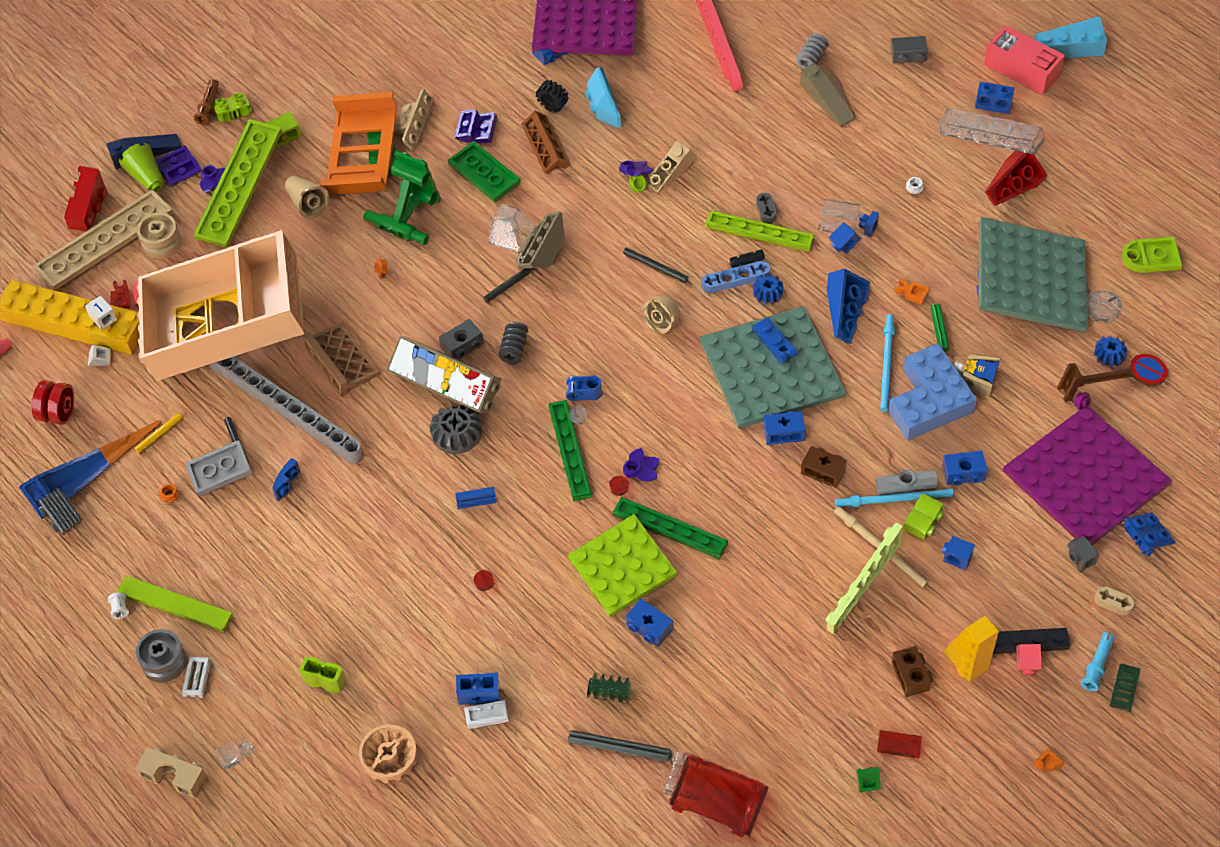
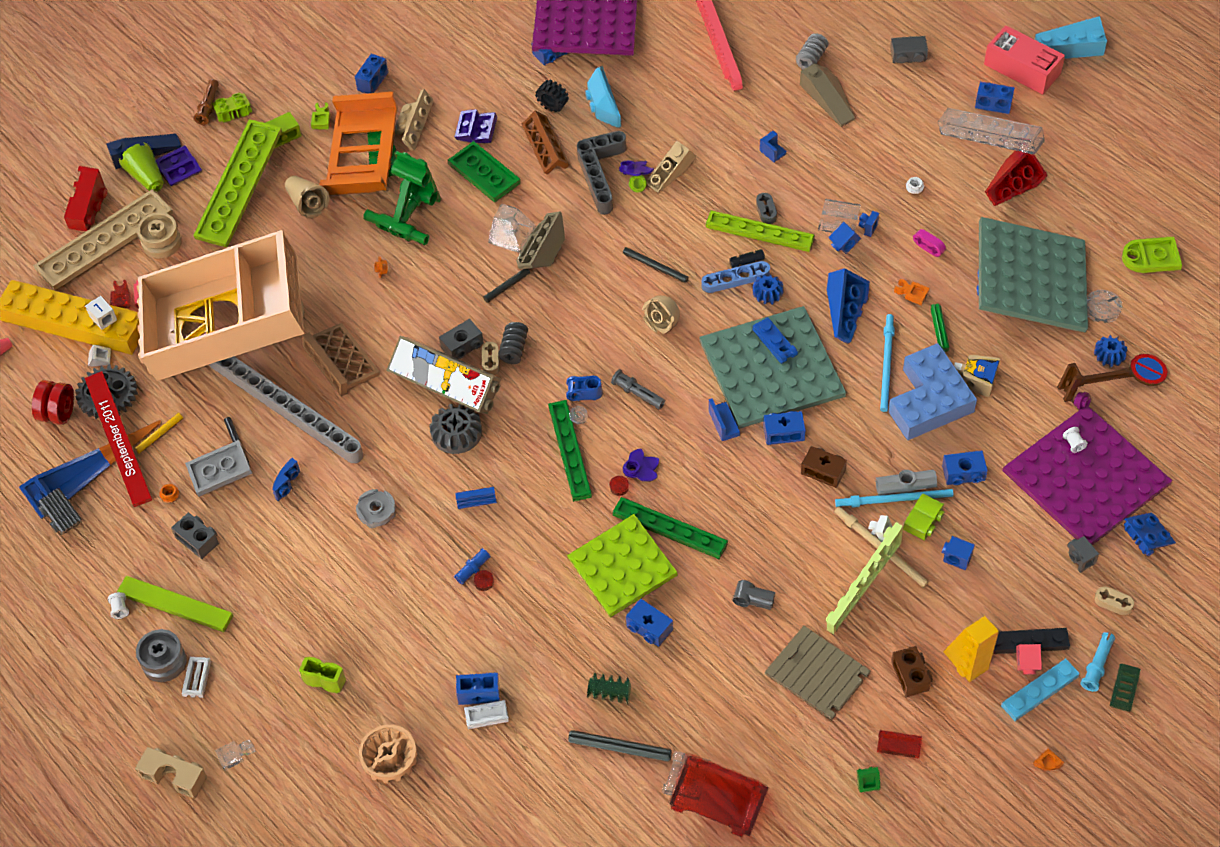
(118, 439): none -> red tile
(121, 385): none -> dark grey gear
(193, 537): none -> dark grey brick
(210, 178): dark purple plate -> none
(321, 117): none -> lime plate
(371, 74): none -> blue brick
(375, 518): none -> light grey plate
(472, 566): none -> blue pin
(494, 358): none -> tan beam
(588, 154): none -> dark grey beam
(631, 386): none -> dark grey pin
(723, 420): none -> blue panel
(748, 594): none -> dark grey piece
(770, 148): none -> blue panel
(817, 672): none -> dark tan door
(879, 528): none -> white tile
(929, 243): none -> dark pink beam
(1040, 689): none -> medium azure plate
(1075, 440): none -> white bush

